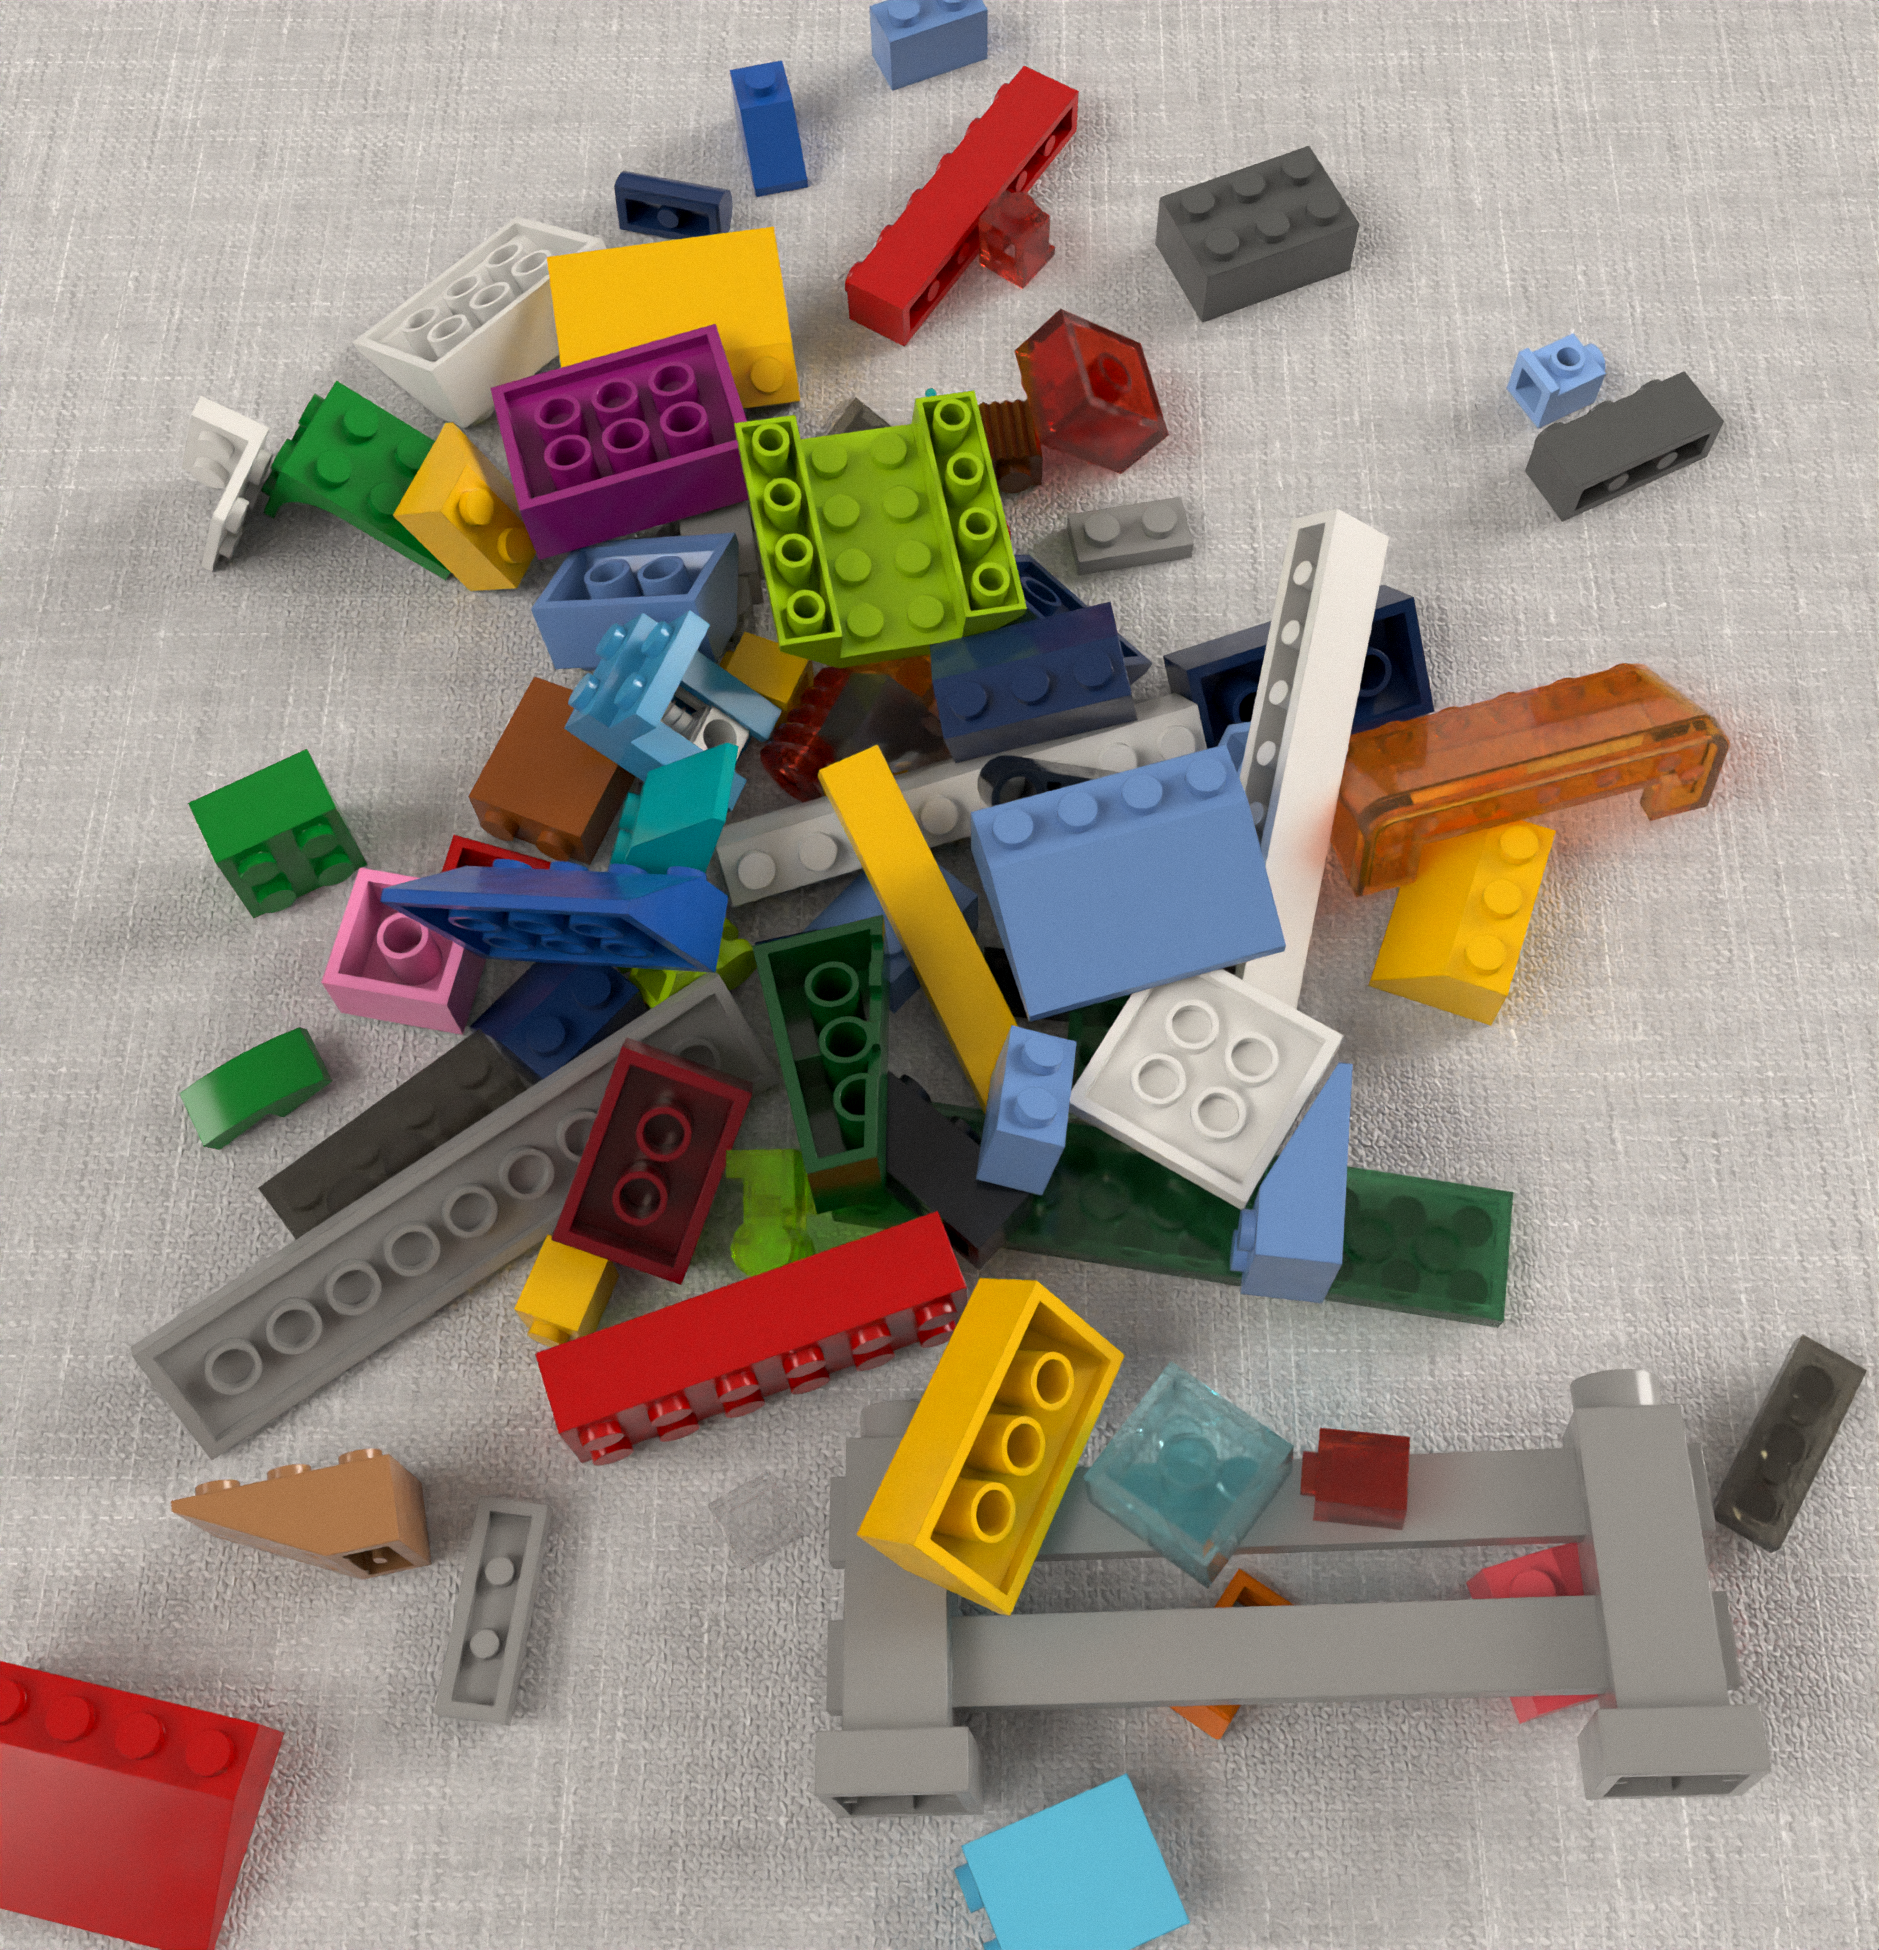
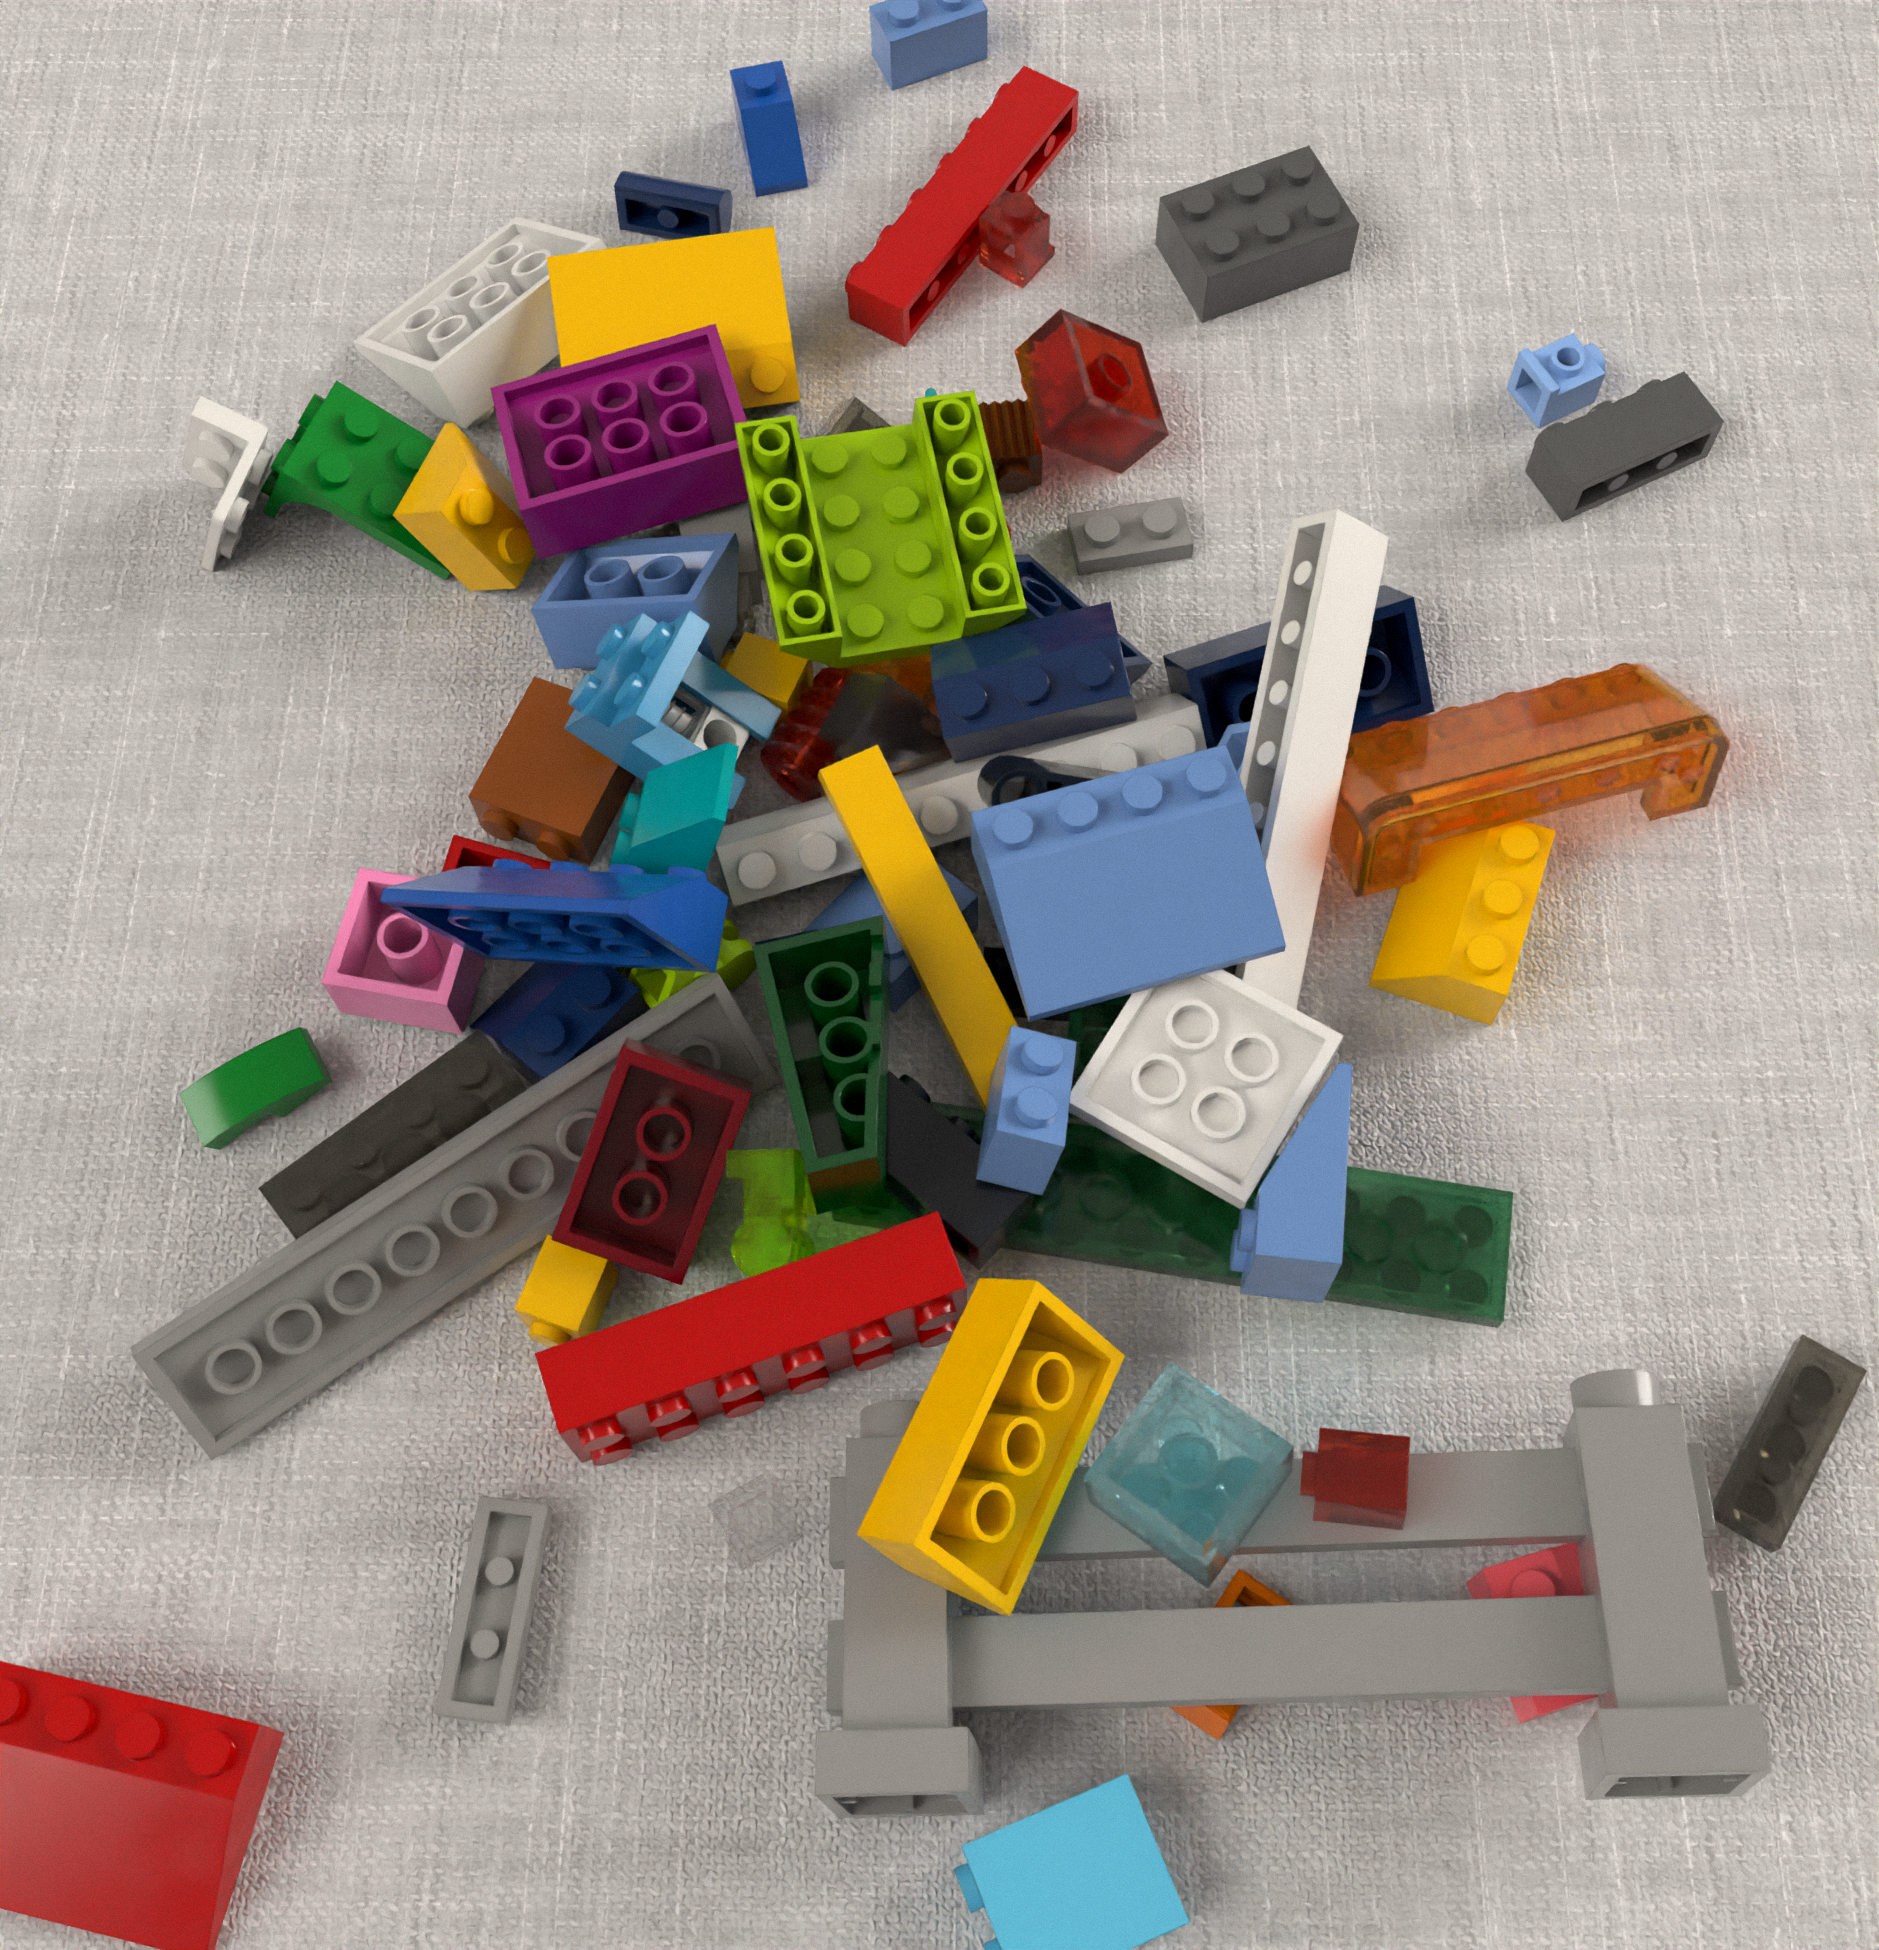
(278, 834): green brick -> none
(344, 1518): medium nougat slope -> none

